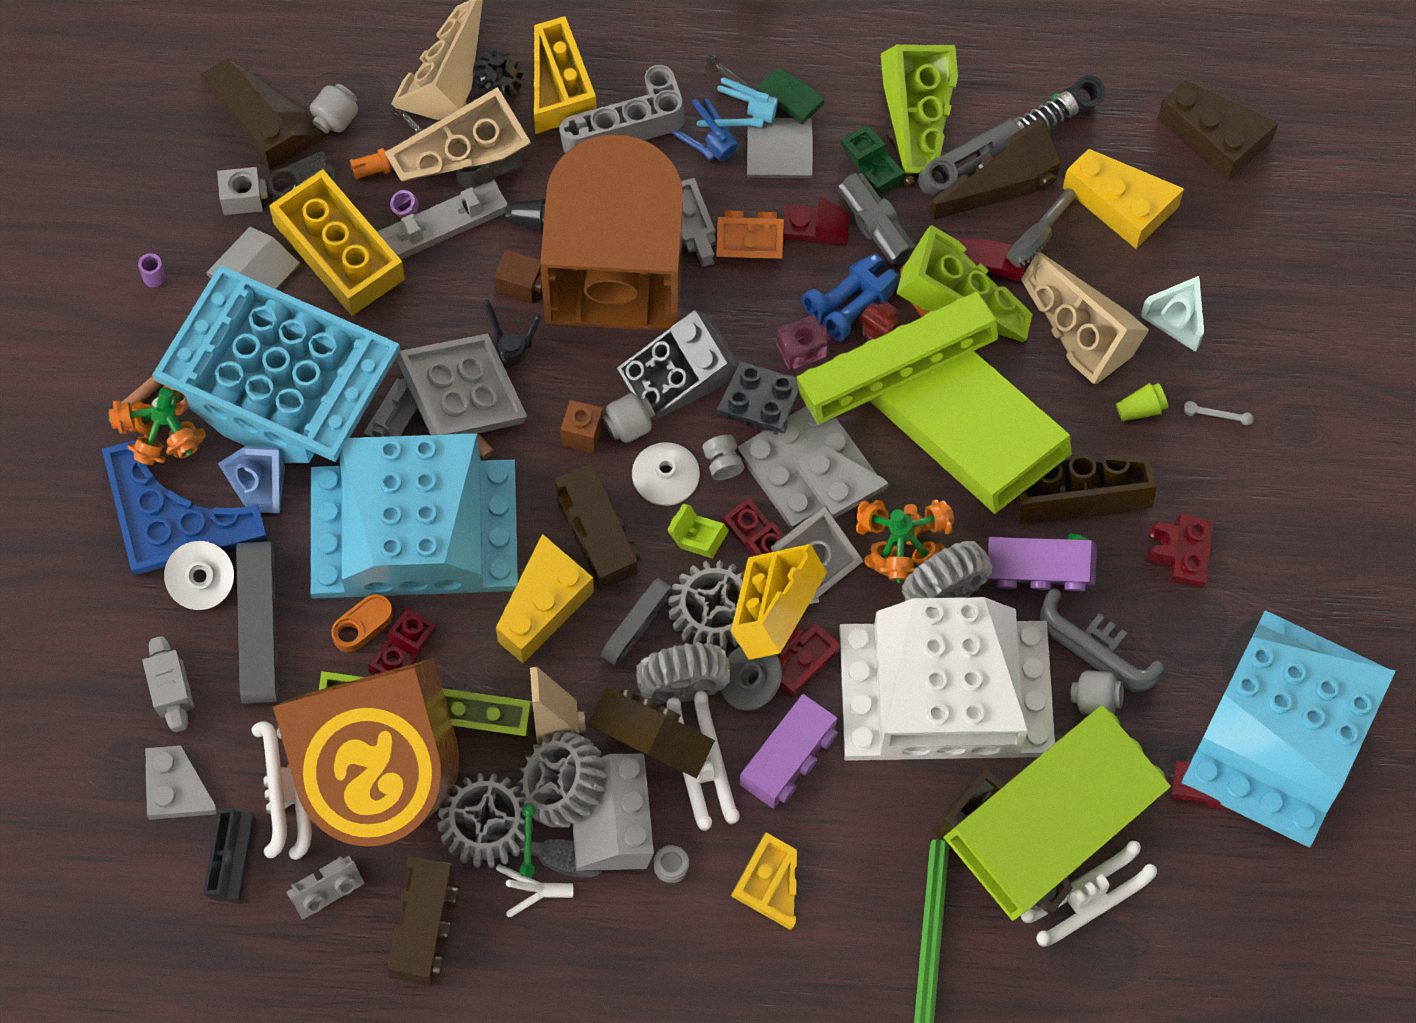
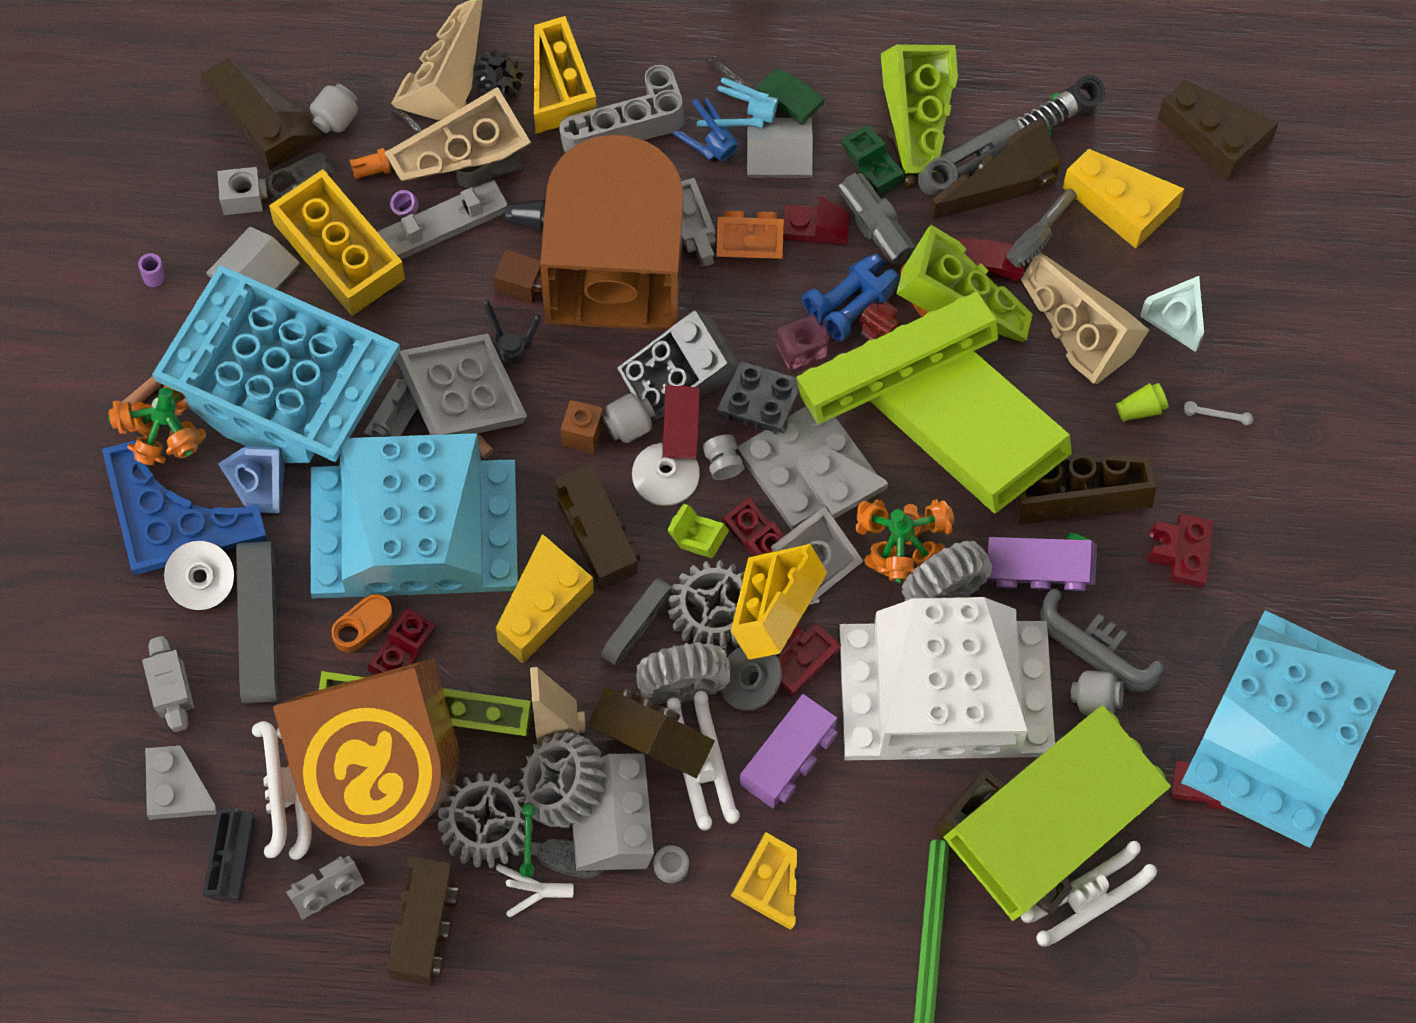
(680, 422): none -> dark red slope

